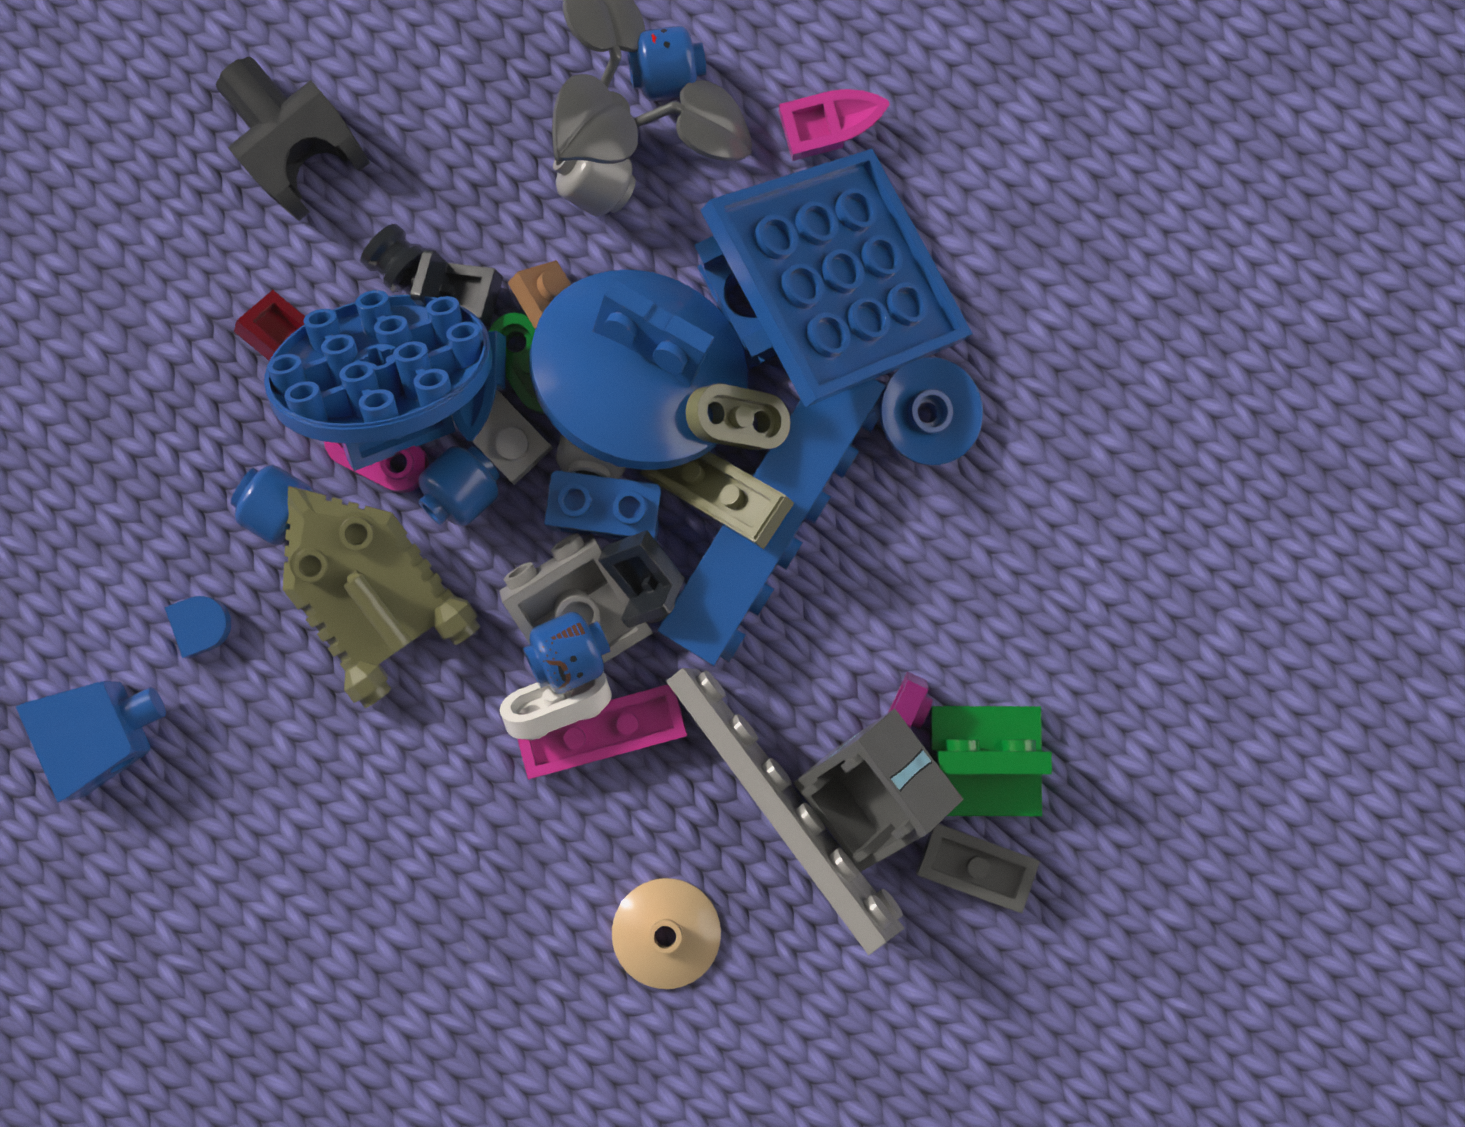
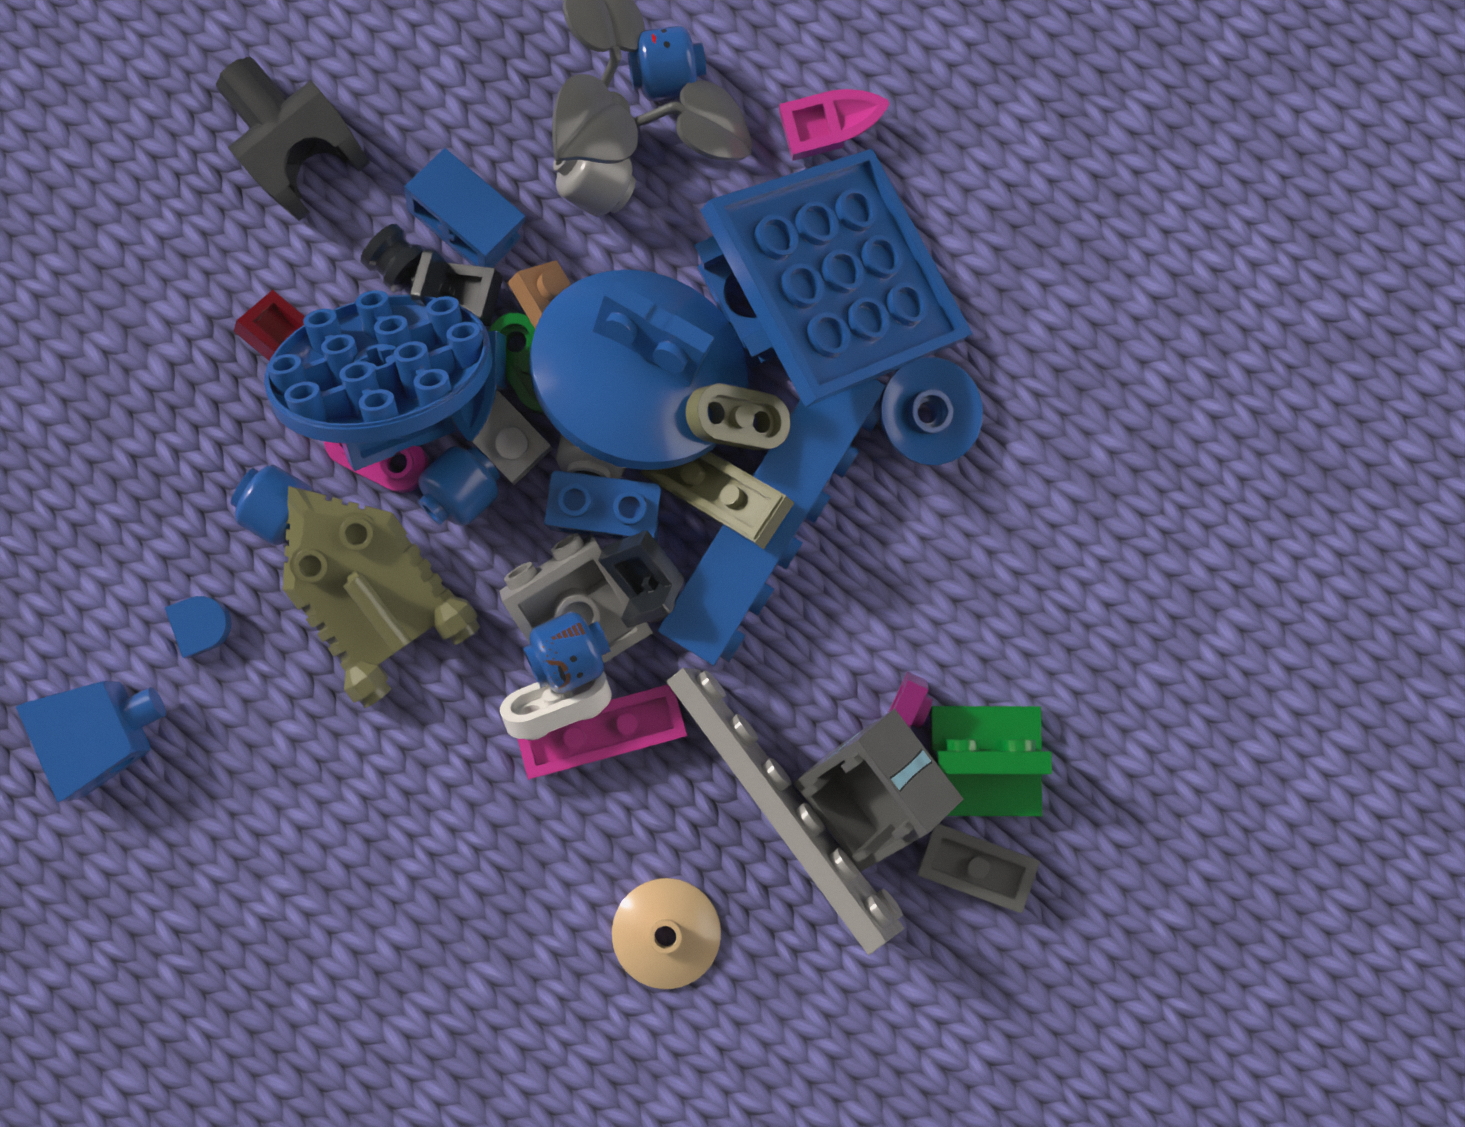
(464, 210): none -> blue hinge

